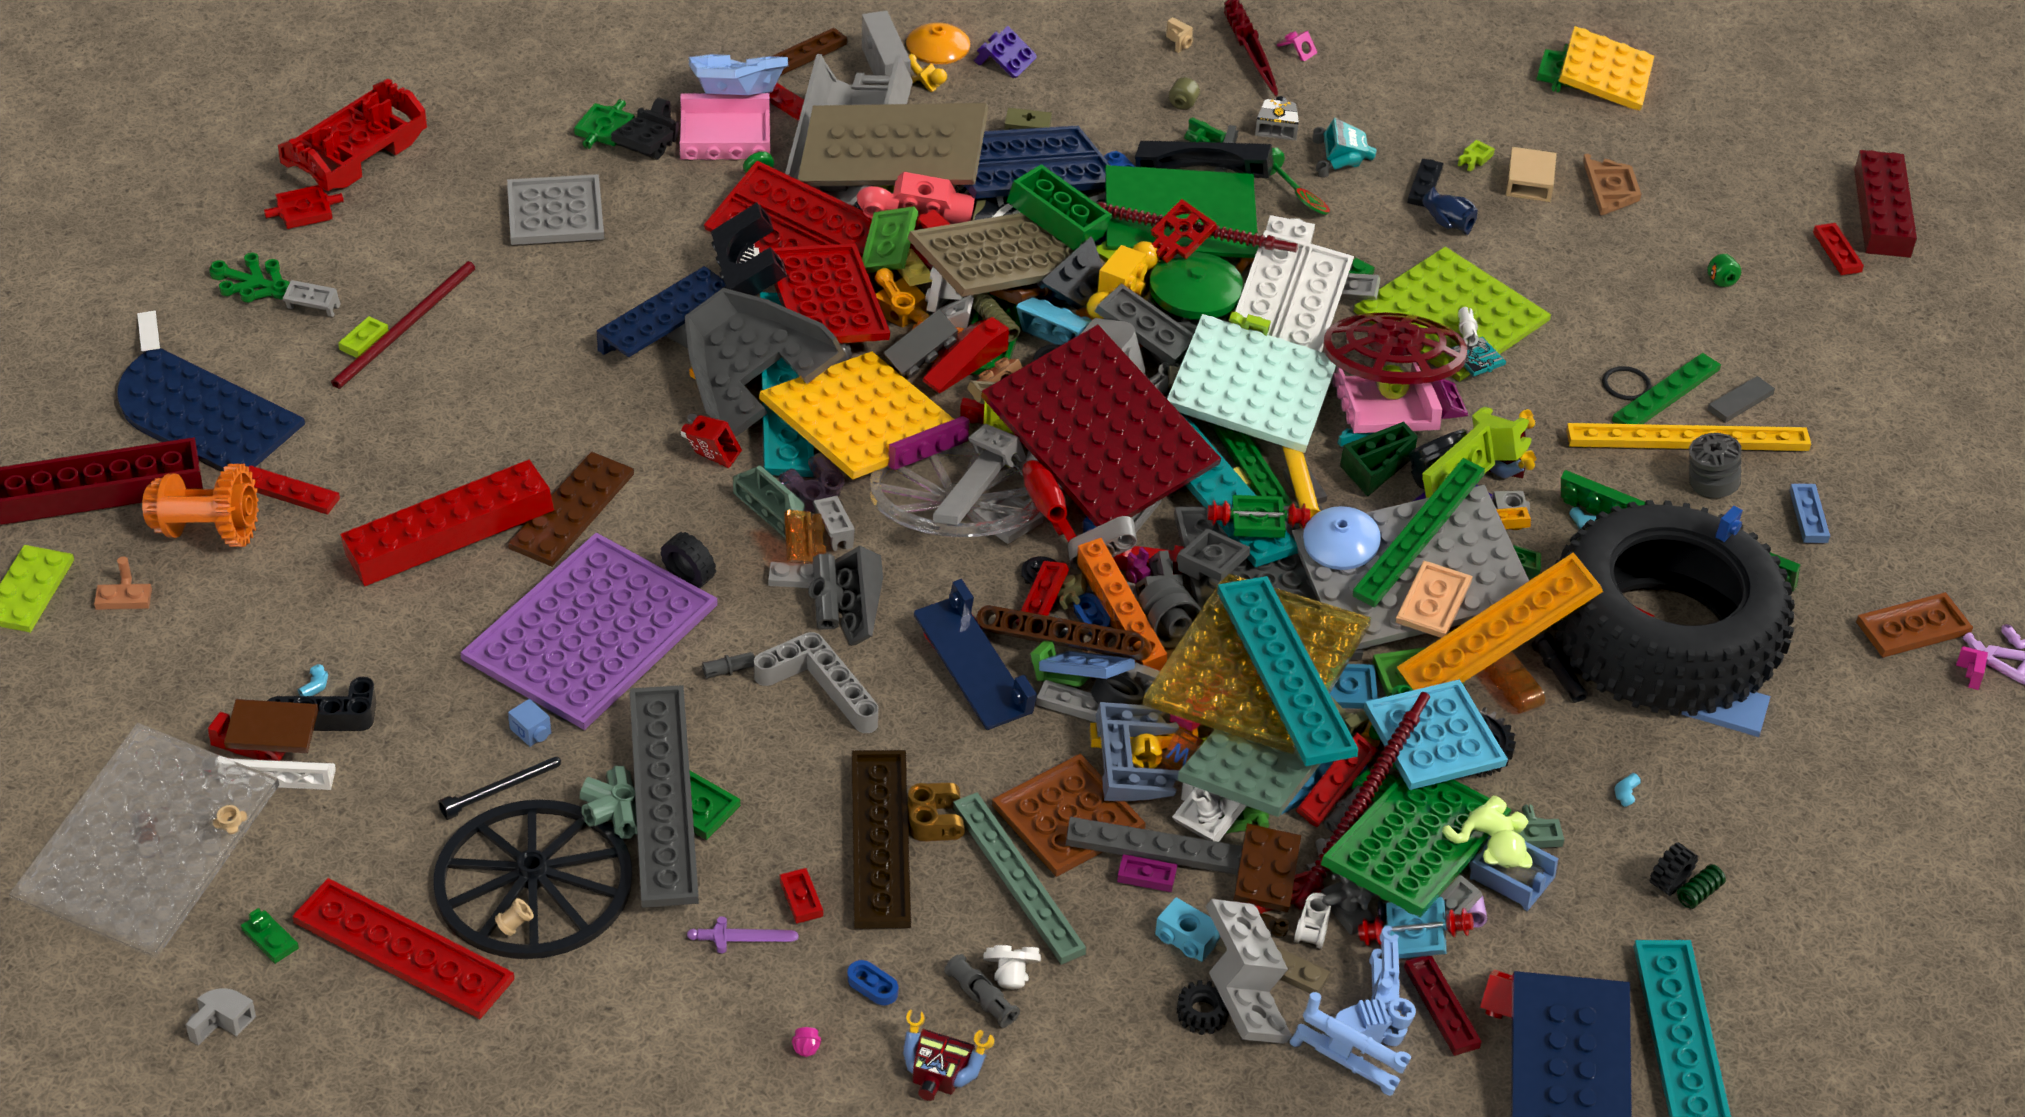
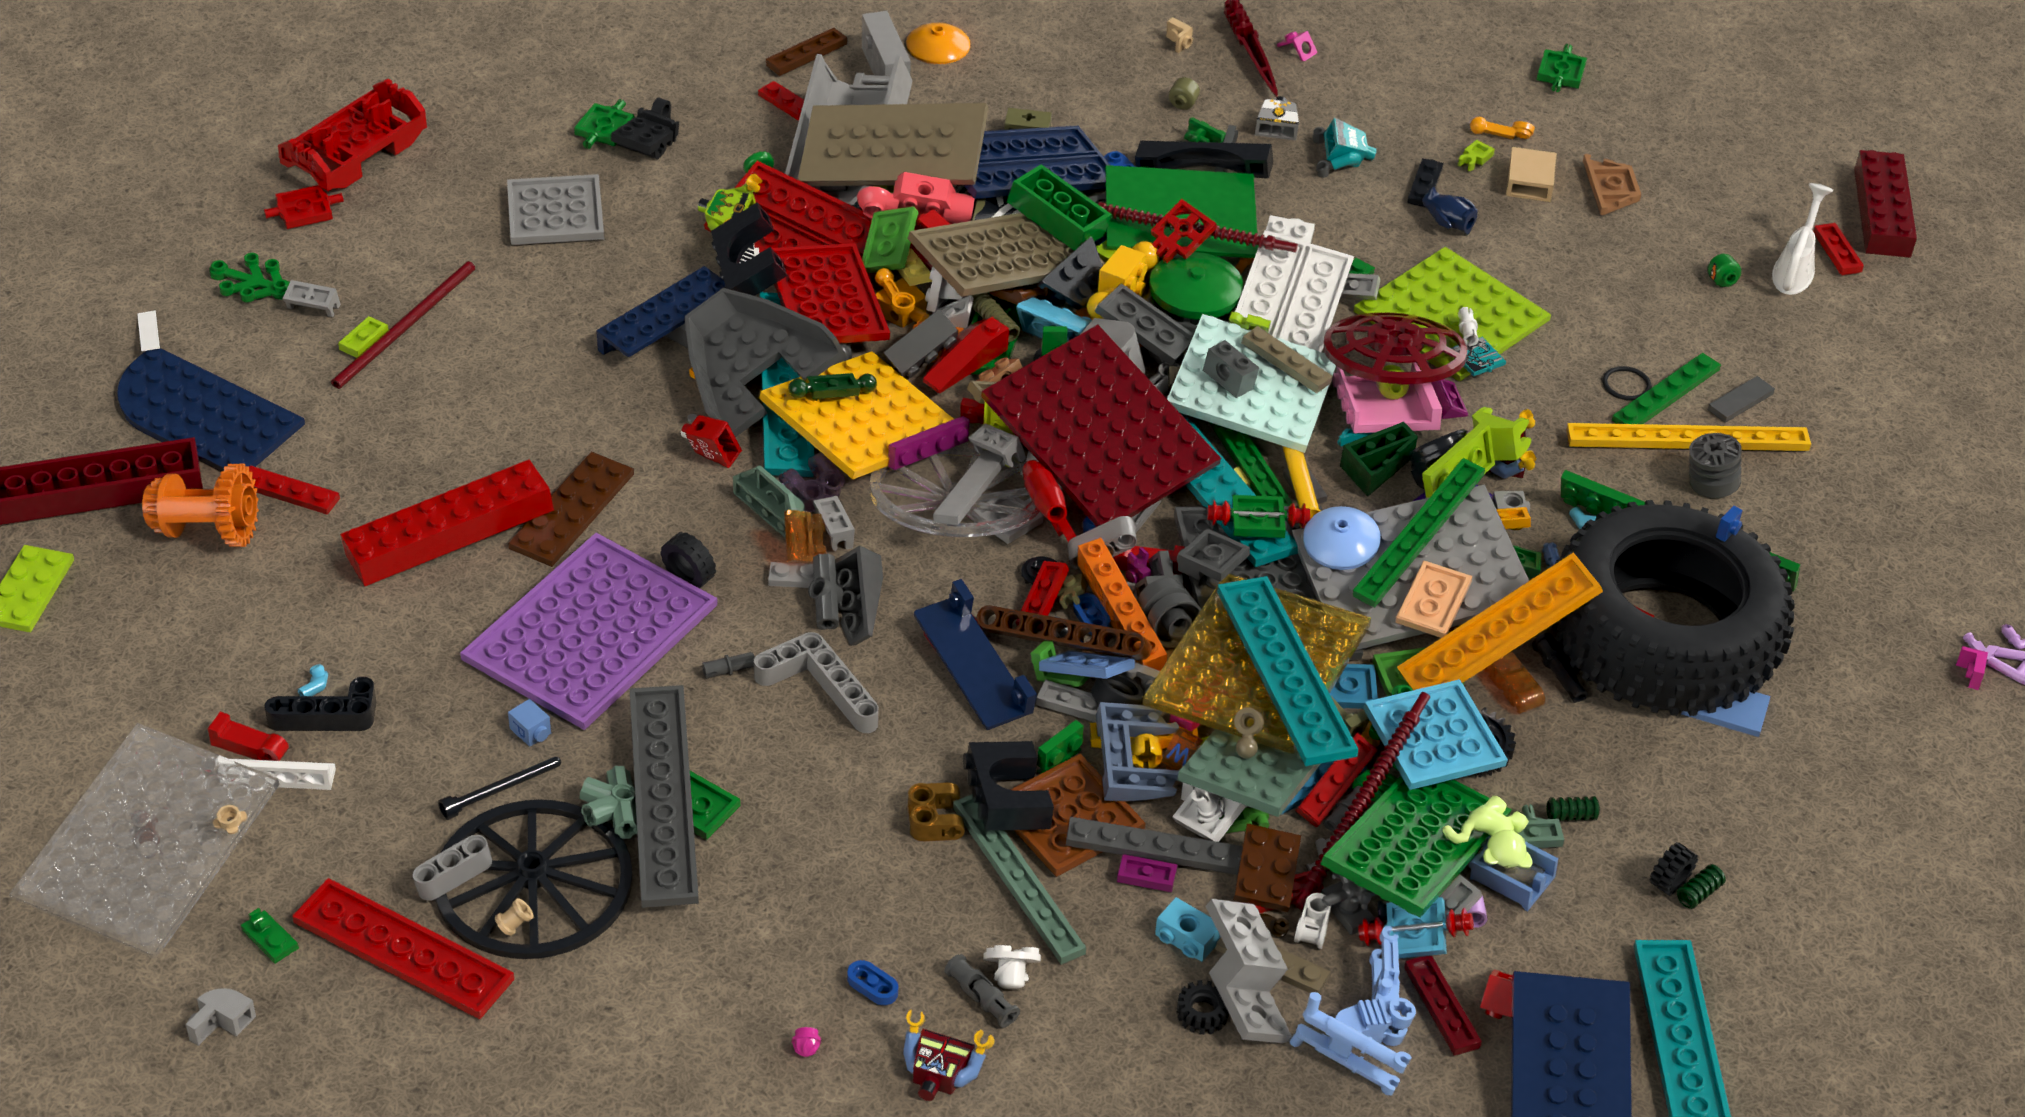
(124, 594): nougat plate -> none
(271, 726): reddish brown tile -> none
(452, 867): none -> light grey beam
(721, 934): medium lavender sword -> none
(724, 125): bright pink panel -> none
(726, 76): light blue piece -> none
(729, 202): none -> torso
(801, 895): red plate -> none
(832, 386): none -> dark green plate
(880, 840): dark brown plate -> none
(928, 75): yellow piece -> none
(1000, 806): none -> black arch
(1007, 51): dark purple bracket -> none
(1052, 338): none -> green tile
(1060, 747): none -> green plate
(1230, 368): none -> dark grey brick
(1247, 746): none -> dark tan plate
(1287, 359): none -> dark tan plate
(1305, 196): green piece -> none
(1519, 129): none -> light orange piece
(1550, 554): none -> medium blue piece
(1573, 808): none -> dark green piece
(1606, 68): yellow plate -> none
(1624, 790): medium azure arm -> none
(1796, 263): none -> white piece
(1809, 513): medium blue plate -> none
(1914, 624): dark orange plate -> none

